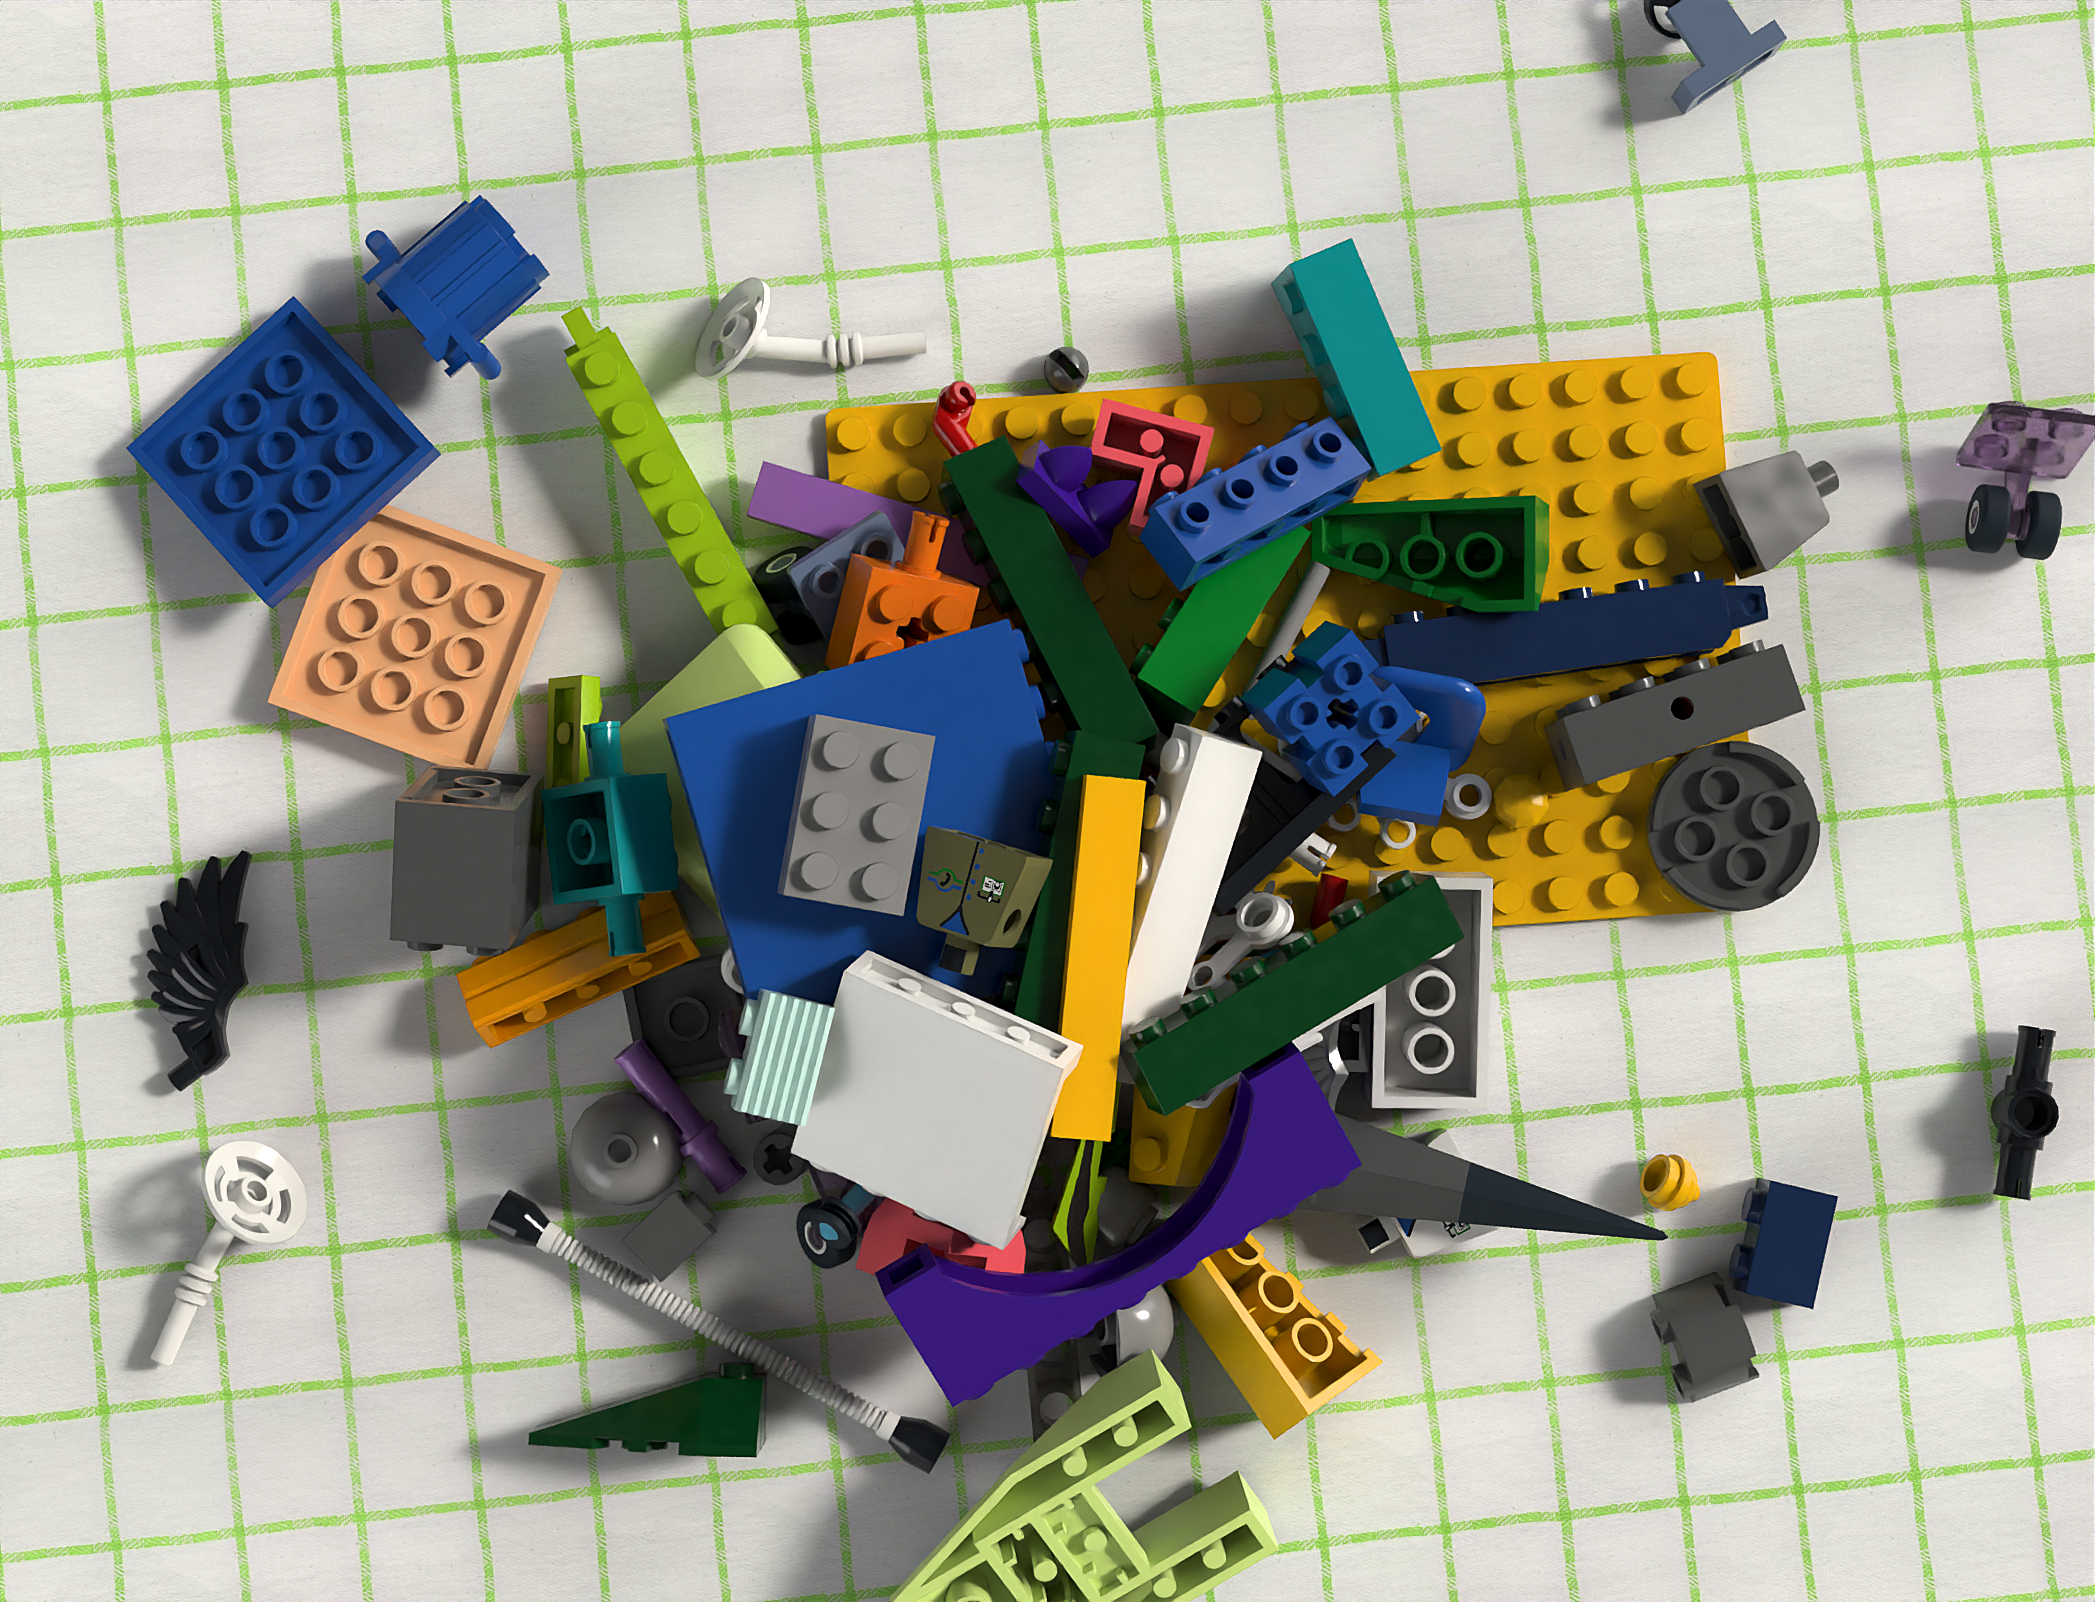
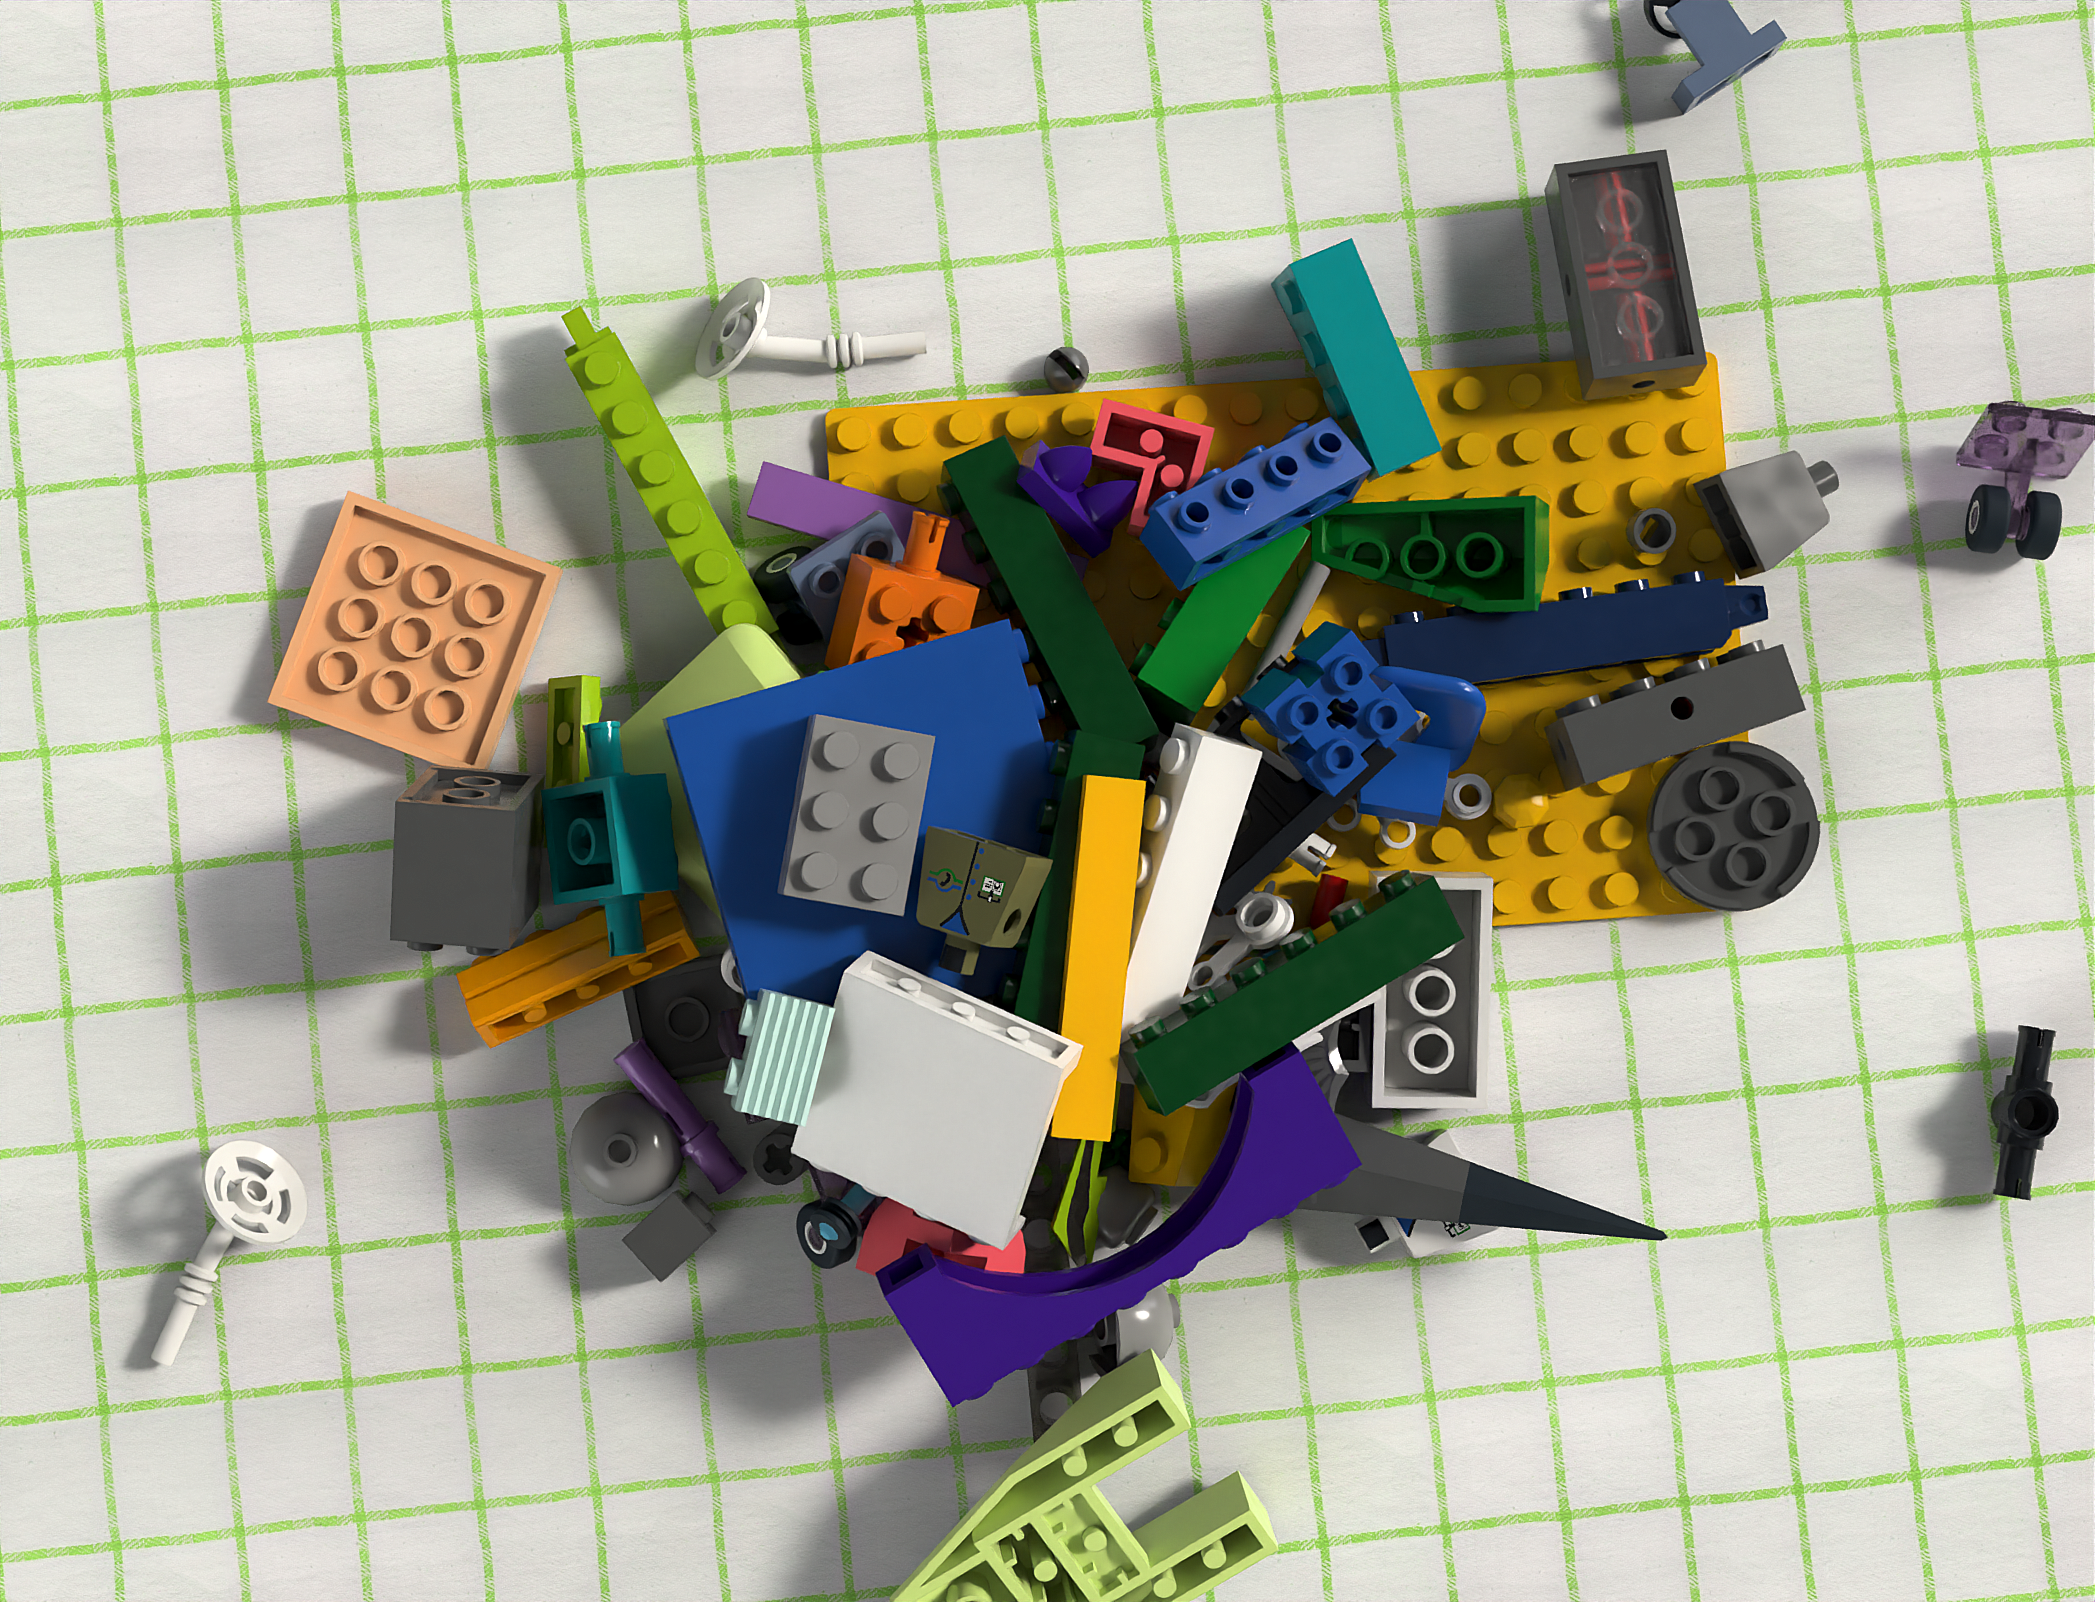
(201, 965): black animal -> none
(283, 452): blue plate -> none
(458, 283): blue container -> none
(525, 1224): white hose -> none
(704, 1414): dark green wedge -> none
(952, 417): red arm -> none
(1269, 1335): yellow wedge -> none
(1625, 275): none -> brick
(1659, 535): none -> dark grey hinge
(1669, 1182): yellow plate -> none
(1707, 1337): dark grey cylinder -> none
(1783, 1242): dark blue brick -> none

